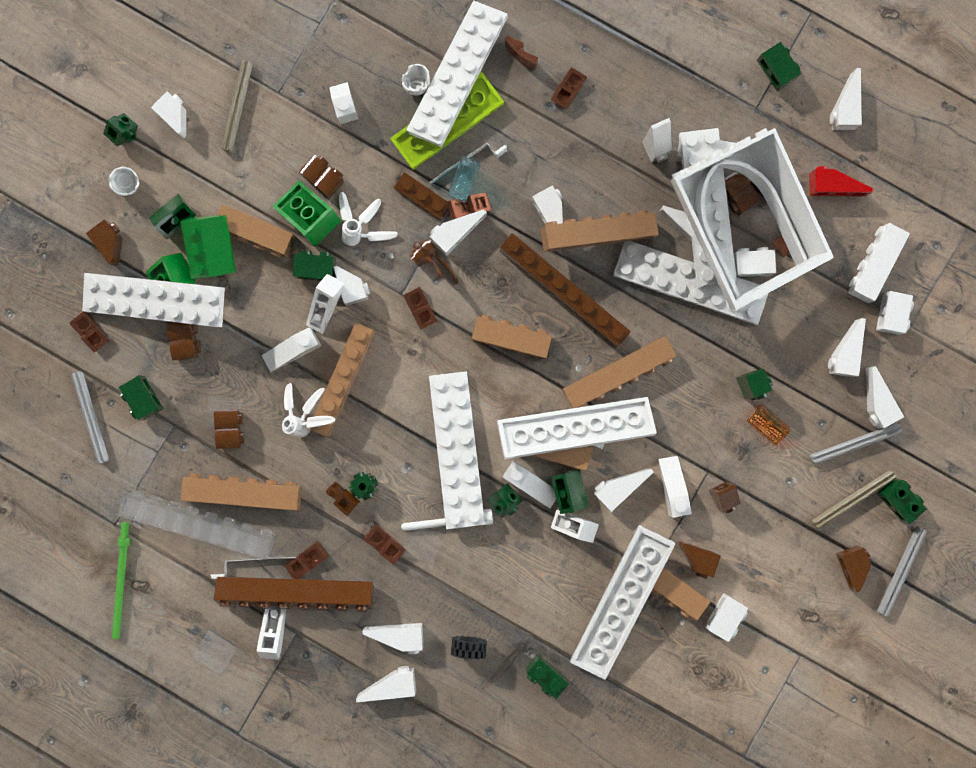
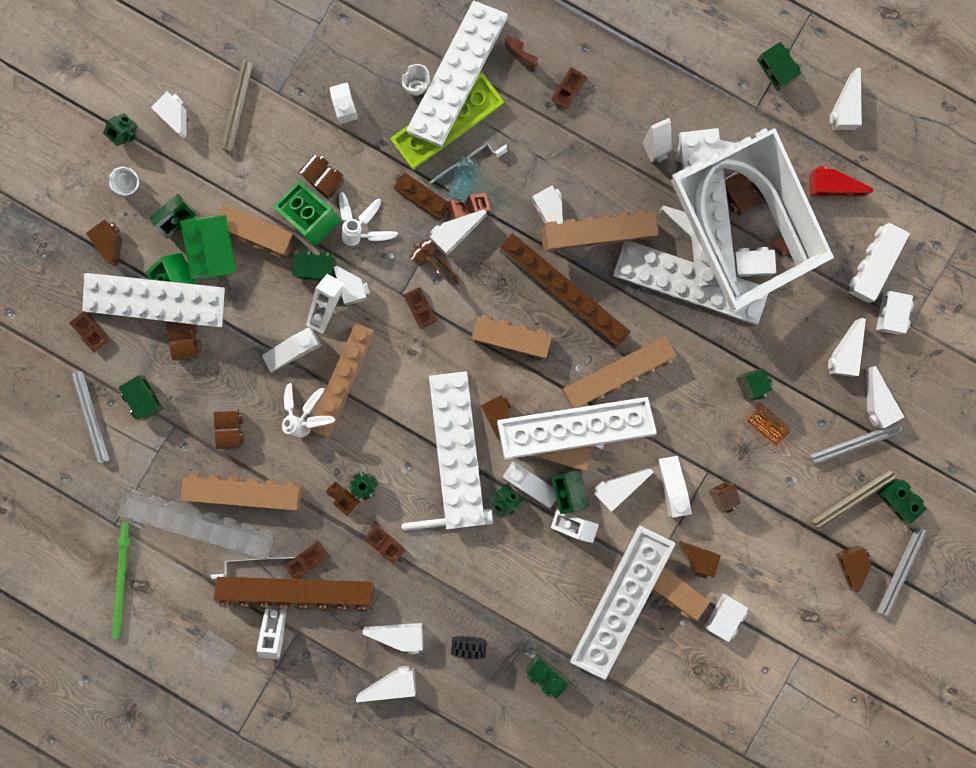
(496, 410): none -> reddish brown slope

